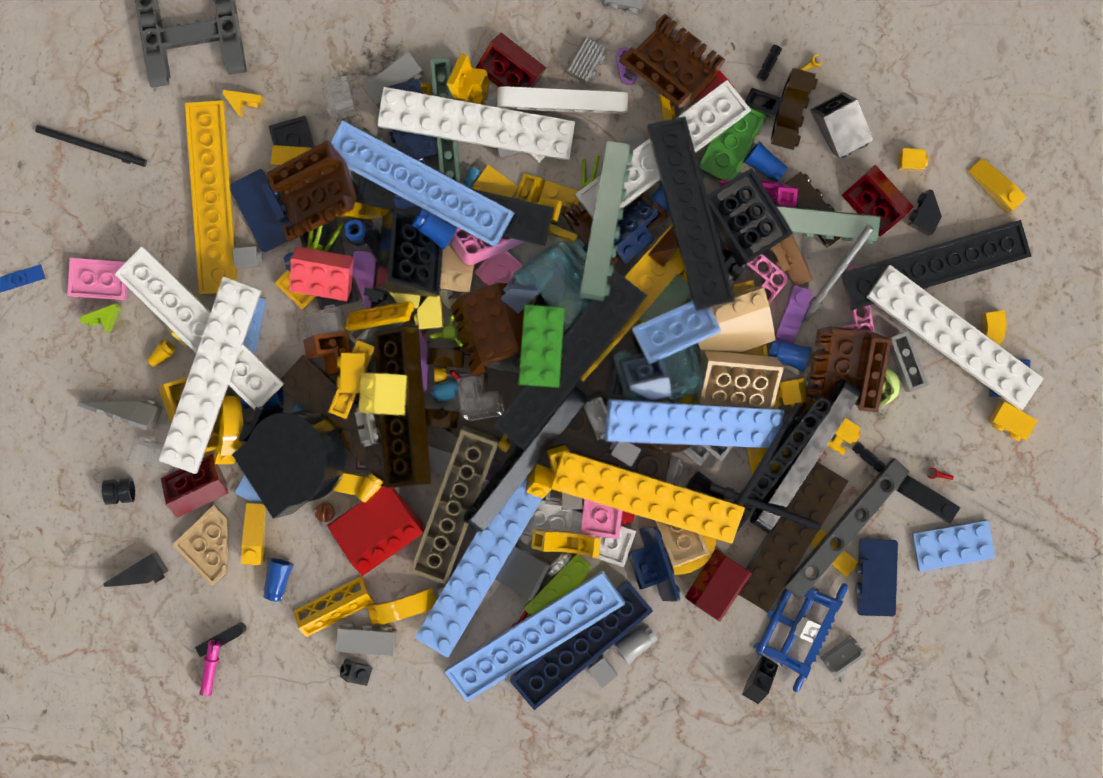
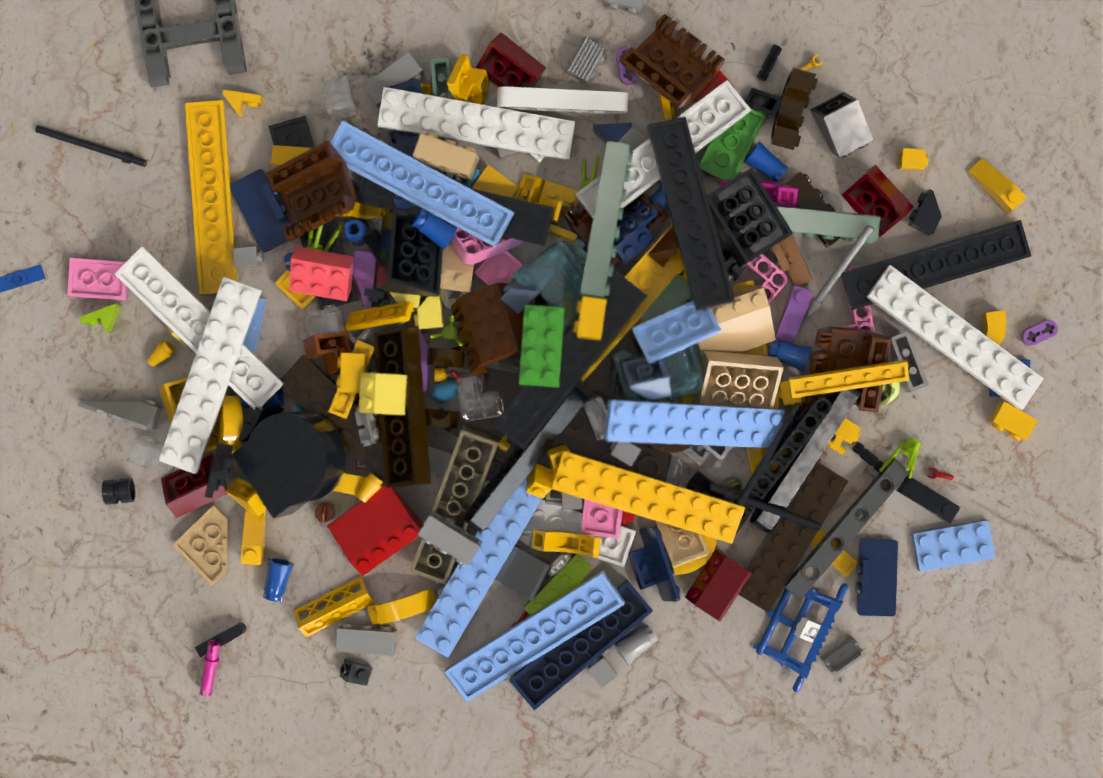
(143, 572): black slope -> none
(219, 468): none -> black plate
(246, 496): none -> yellow slope
(446, 155): none -> tan brick
(449, 538): none -> light grey brick
(591, 318): none -> yellow brick
(611, 132): none -> dark blue slope
(733, 483): none -> olive plate
(760, 680): black slope -> none
(849, 378): none -> yellow plate
(911, 449): none -> lime plant
(1040, 336): none -> medium lavender beam

